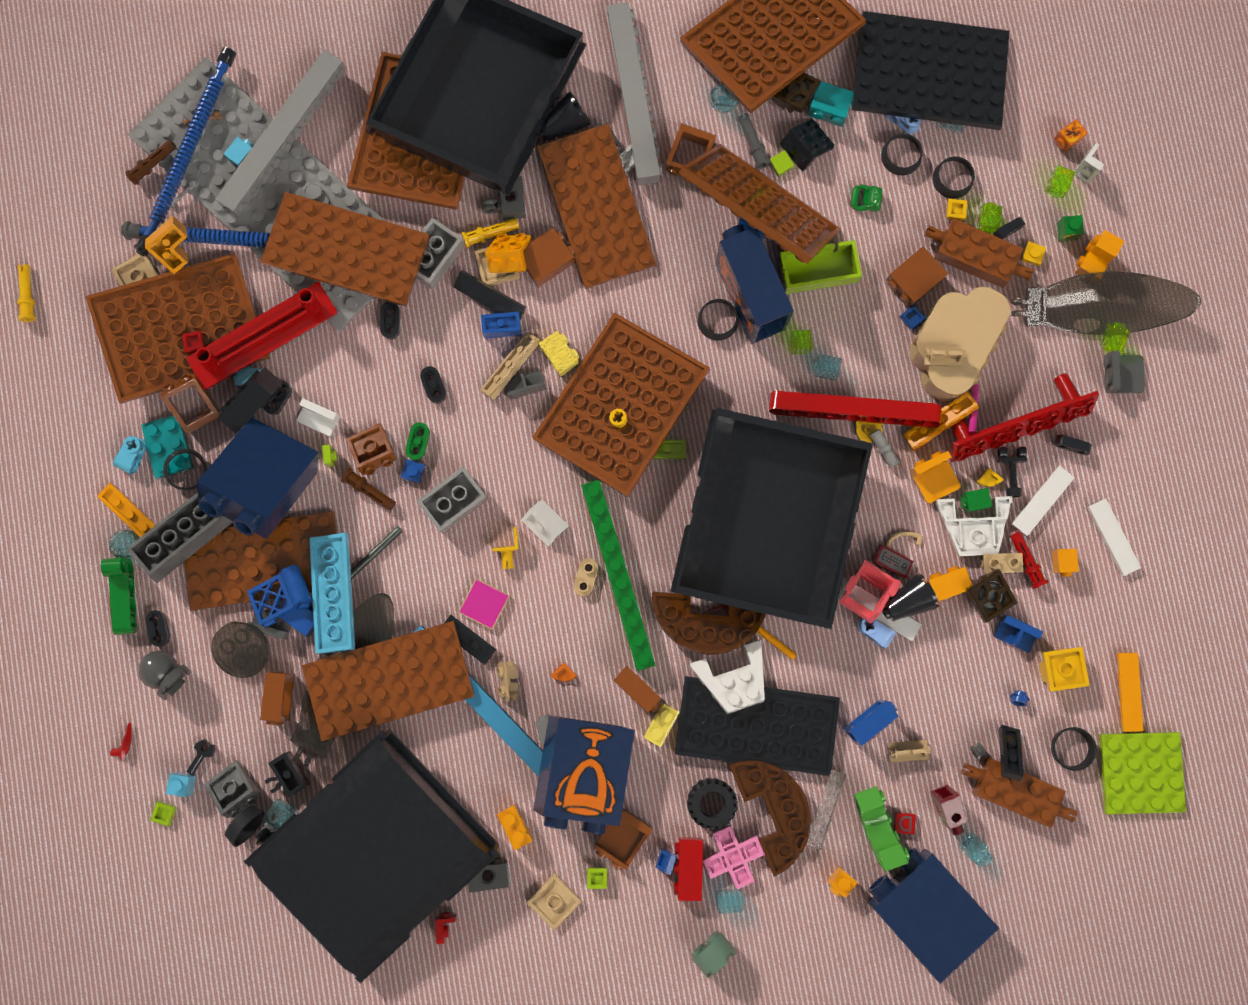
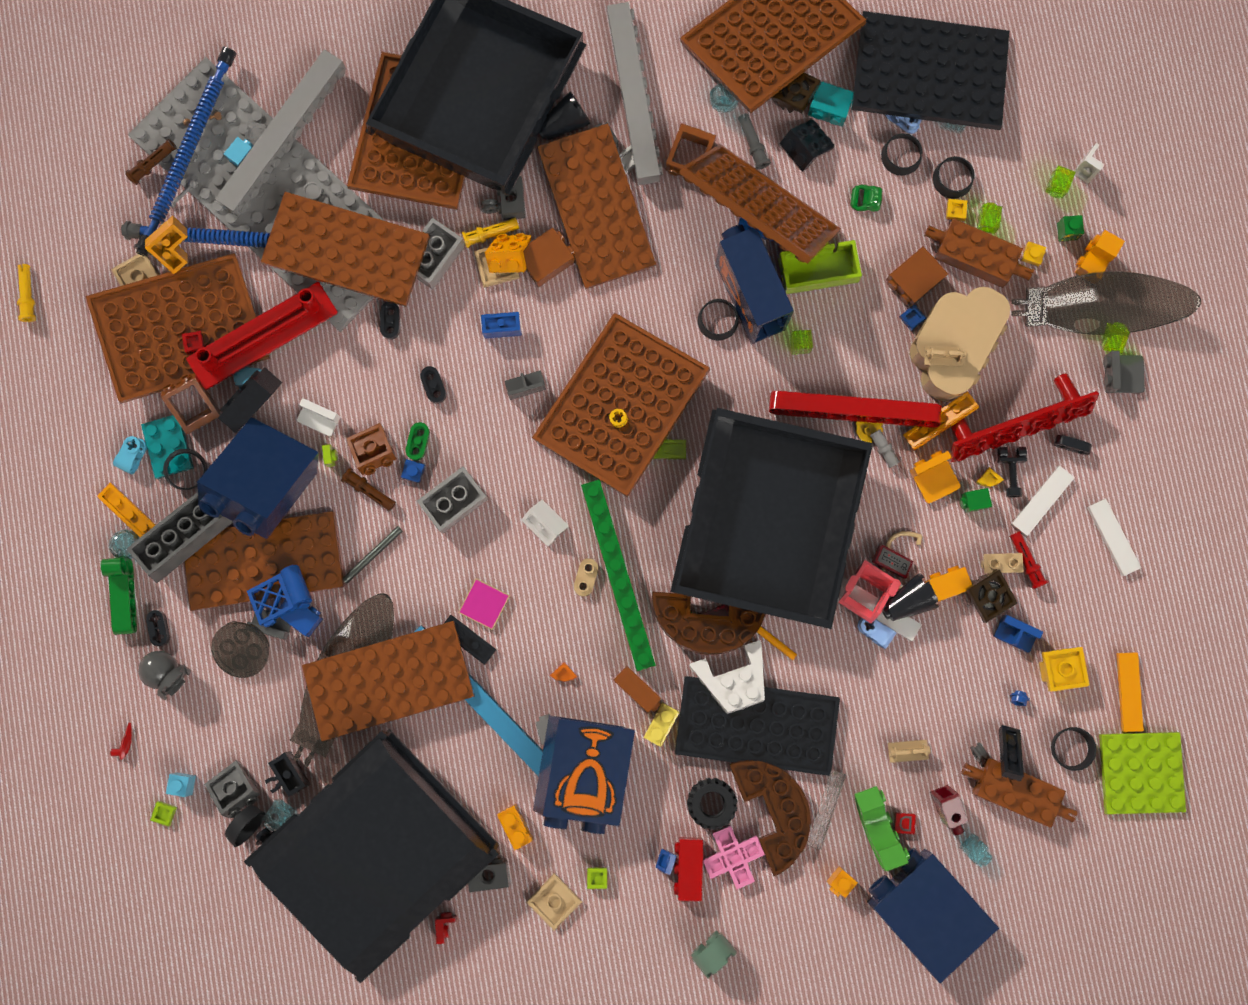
(201, 754): black bar -> none
(277, 697): dark orange window -> none
(281, 400): black beam -> none
(332, 593): medium azure plate -> none
(487, 295): black tile -> none
(505, 674): tan hinge -> none
(506, 551): yellow bracket -> none
(510, 365): tan tile -> none
(559, 353): light yellow brick -> none
(623, 841): dark orange panel -> none
(730, 901): clear light blue brick -> none
(781, 163): lime tile -> none
(827, 367): clear light blue brick -> none
(871, 722): blue window -> none
(973, 416): dark pink bar -> none
(975, 535): white wing -> none
(1009, 228): black beam -> none
(1065, 562): light orange brick -> none
(1070, 135): orange brick -> none

